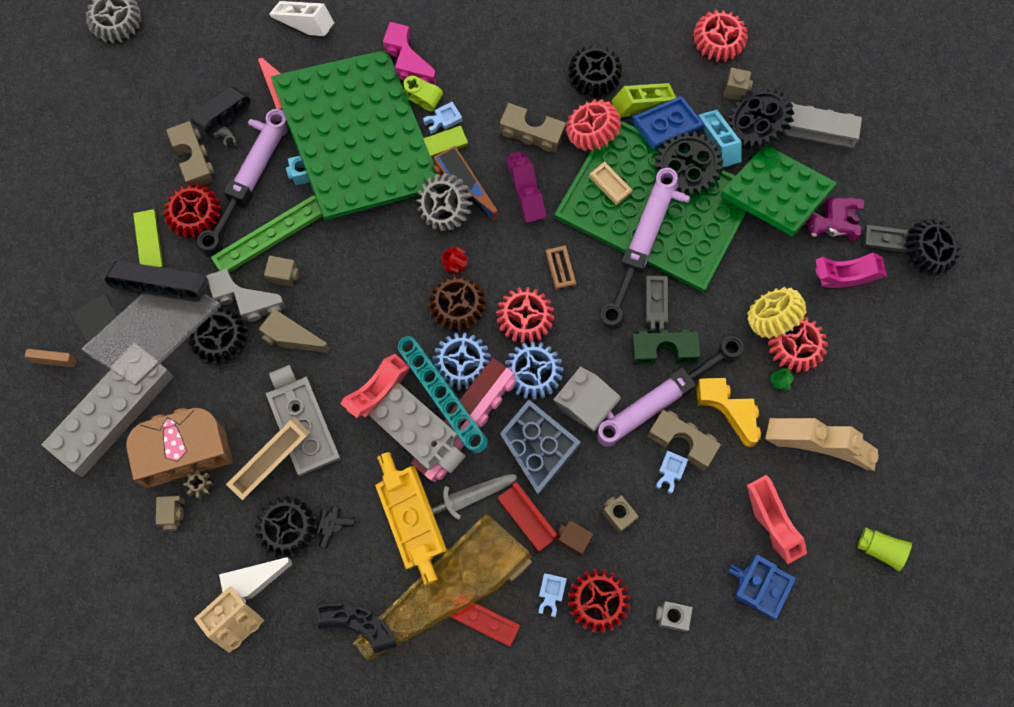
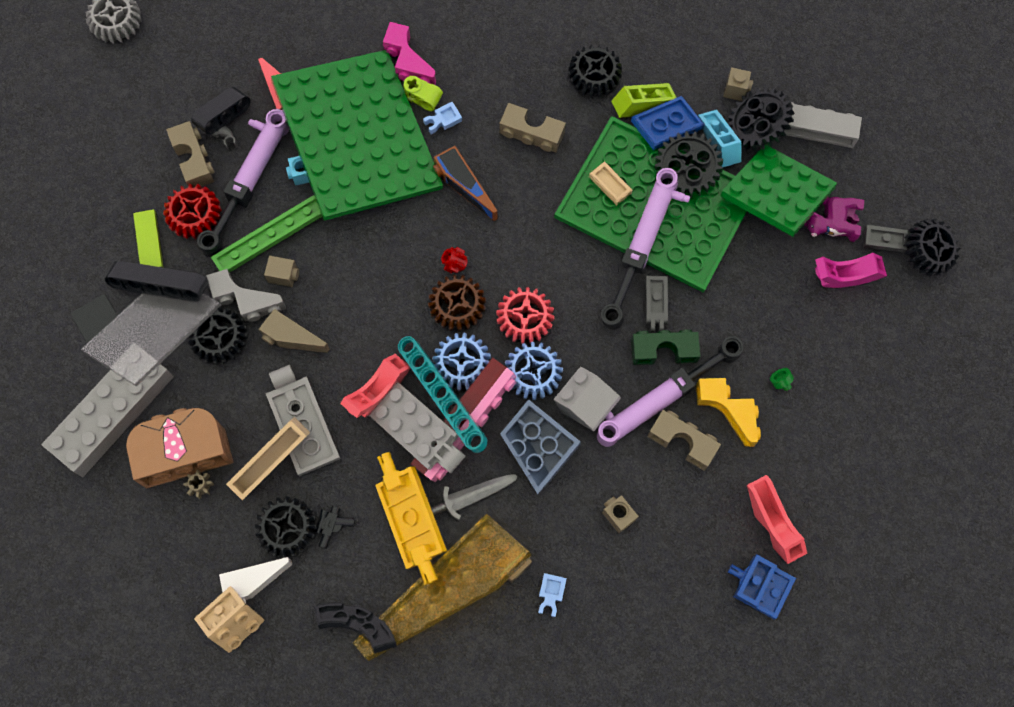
(50, 358): medium nougat tile -> none
(169, 512): dark tan brick -> none
(306, 17): white slope -> none
(443, 141): lime tile -> none
(456, 190): light grey gear -> none
(488, 623): red tile -> none
(525, 184): magenta arch -> none
(527, 517): red panel -> none
(565, 284): medium nougat tile -> none
(574, 537): reddish brown brick -> none
(593, 125): coral gear -> none
(617, 592): red gear -> none
(671, 468): light blue plate -> none
(684, 616): light grey brick -> none
(715, 41): coral gear -> none
(776, 312): light yellow gear -> none
(814, 347): coral gear -> none
(815, 436): tan arch -> none
(885, 548): lime plant -> none

